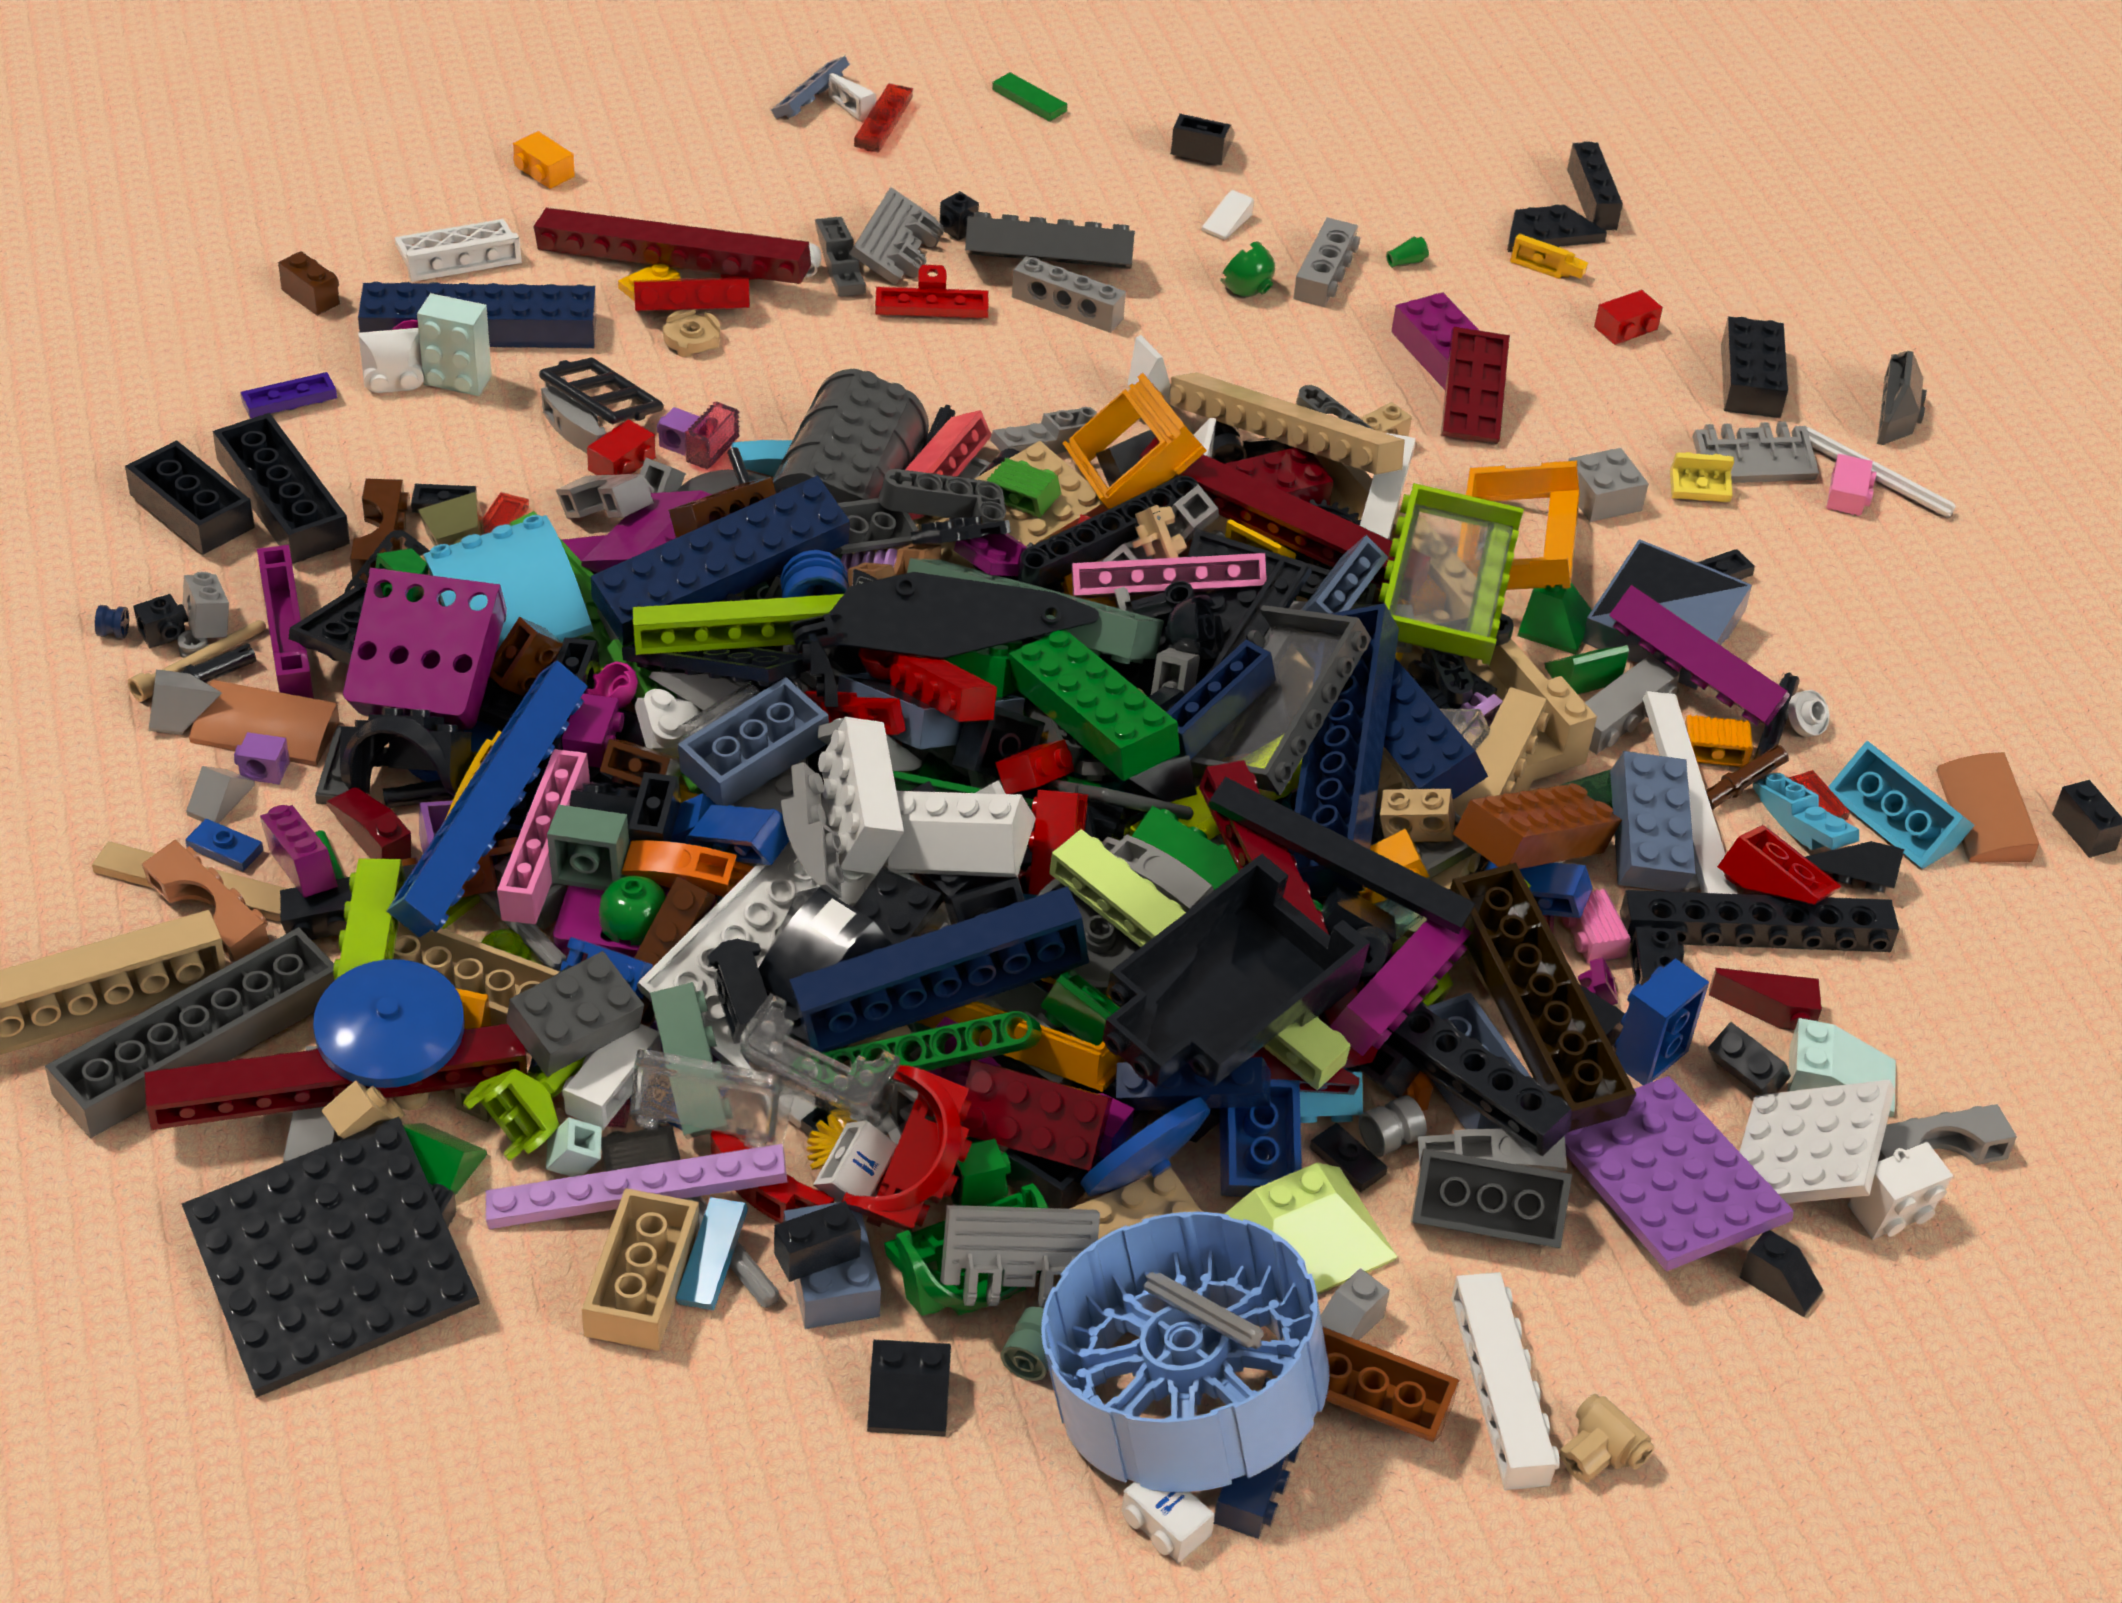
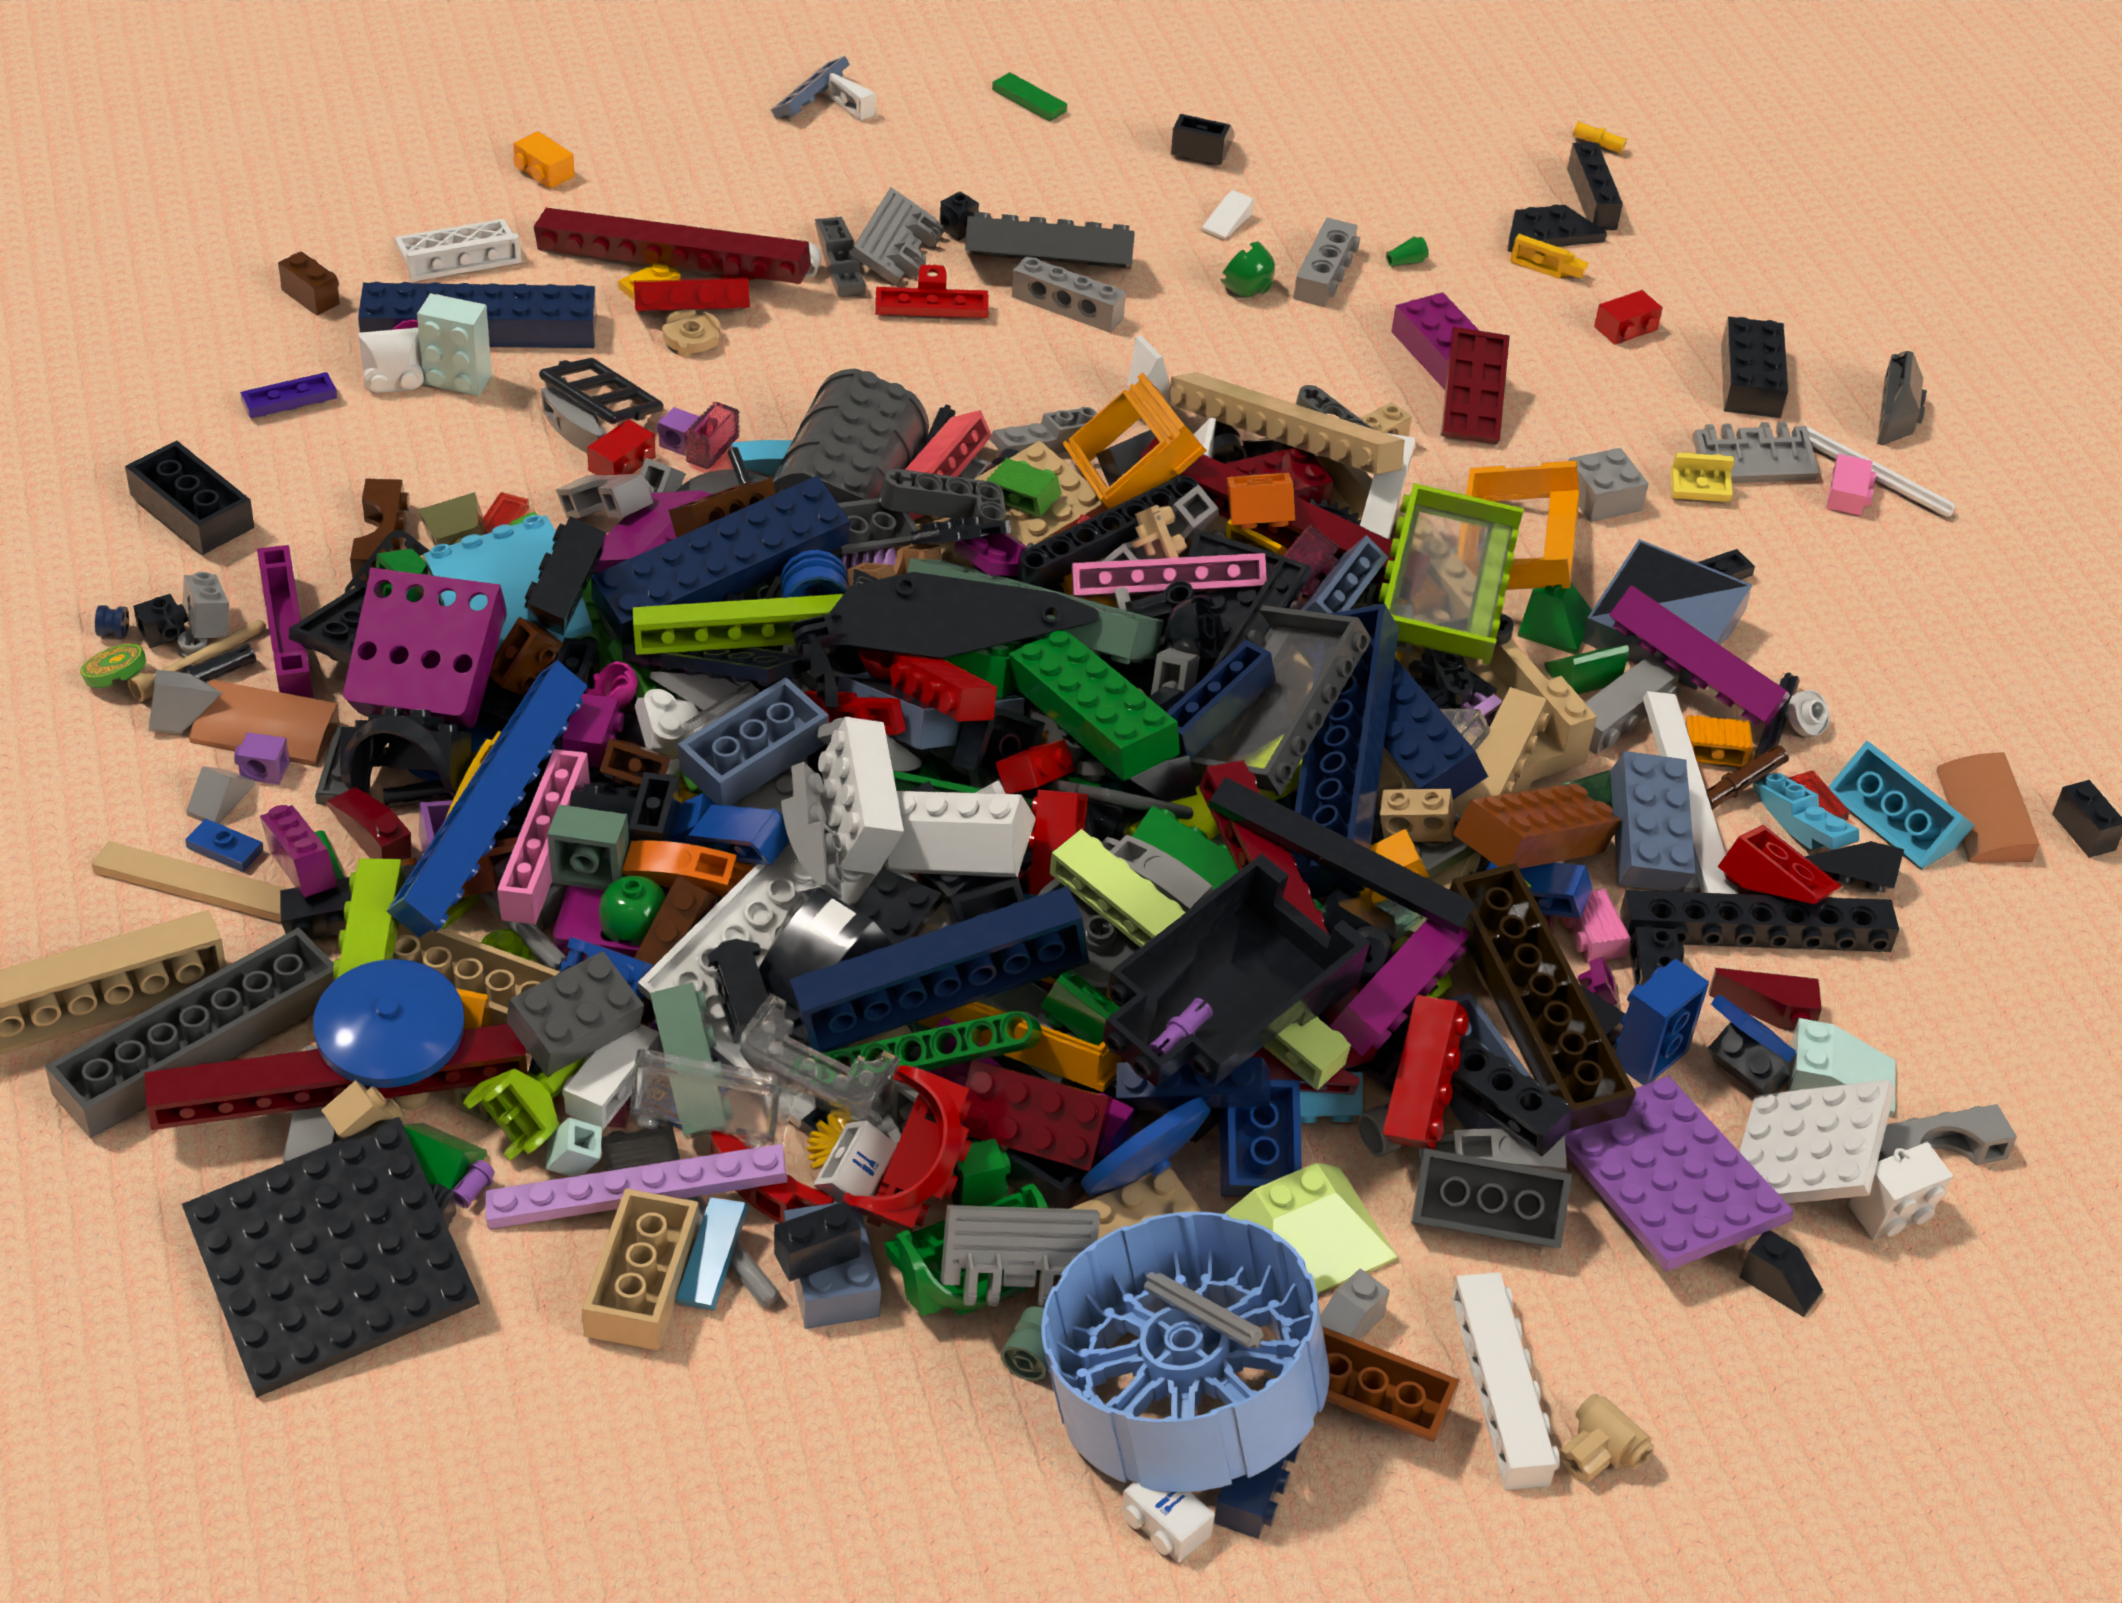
(112, 663): none -> bright green tile
(180, 876): nougat arch -> none
(281, 487): black brick -> none
(431, 494): black plate -> none
(478, 1176): none -> medium lavender pin
(564, 575): none -> black brick
(883, 117): clear red plate -> none
(909, 1387): black slope -> none
(1180, 1027): none -> medium lavender pin
(1261, 500): none -> orange slope
(1314, 550): none -> clear pink brick
(1344, 1151): black plate -> none
(1426, 1072): none -> red brick
(1604, 138): none -> yellow pin
(1754, 1028): none -> blue tile

